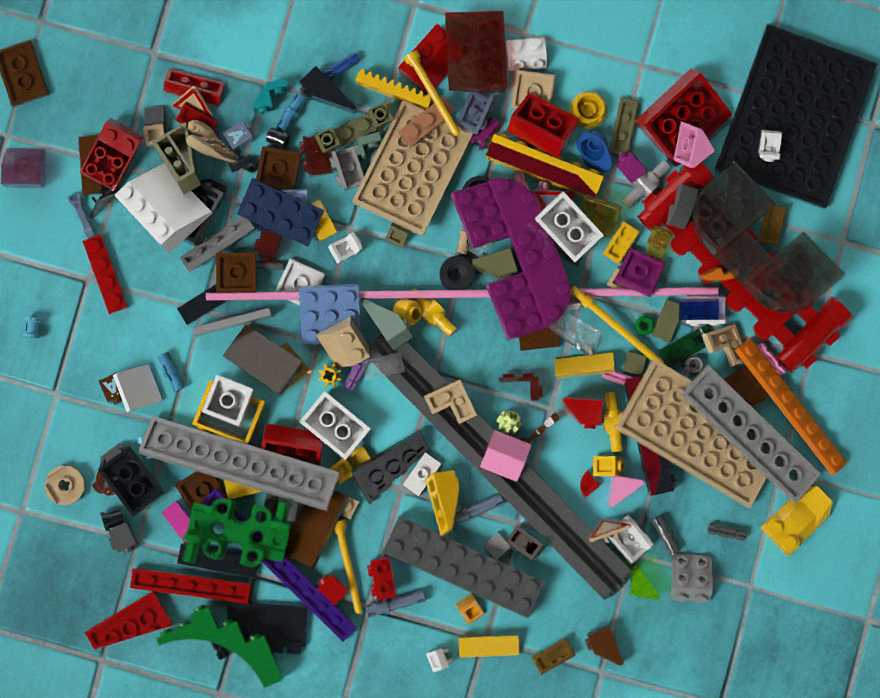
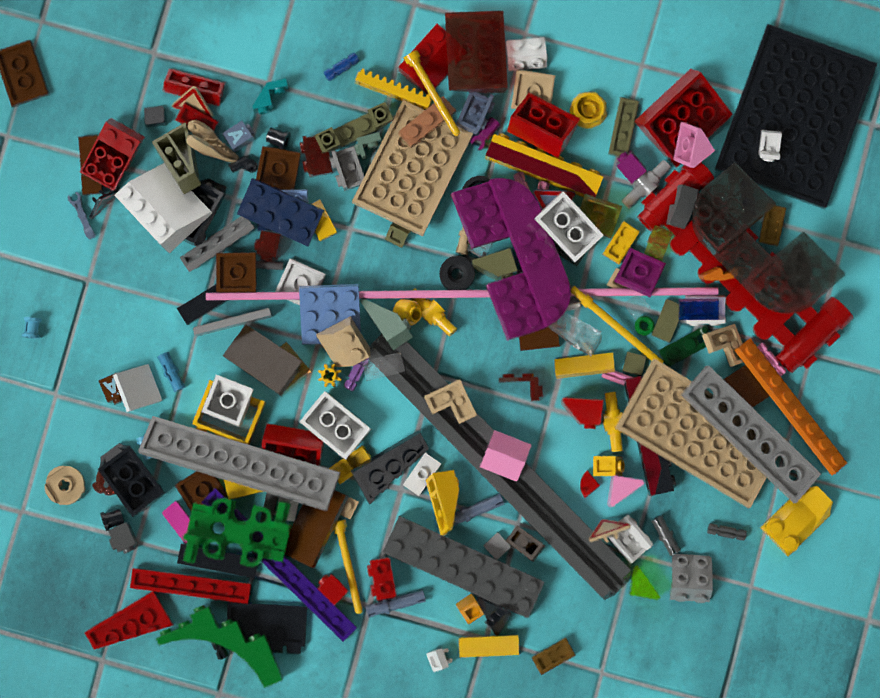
(23, 168): clear pink slope -> none
(105, 274): red plate -> none
(153, 132): tan plate -> none
(291, 112): dark azure pin -> none
(323, 90): black slope -> none
(345, 248): white bracket -> none
(495, 615): none -> black piece
(509, 422): yellowish green gear -> none
(549, 422): reddish brown piece -> none
(594, 151): blue piece -> none
(604, 645): reddish brown slope -> none
(694, 360): light grey plate -> none

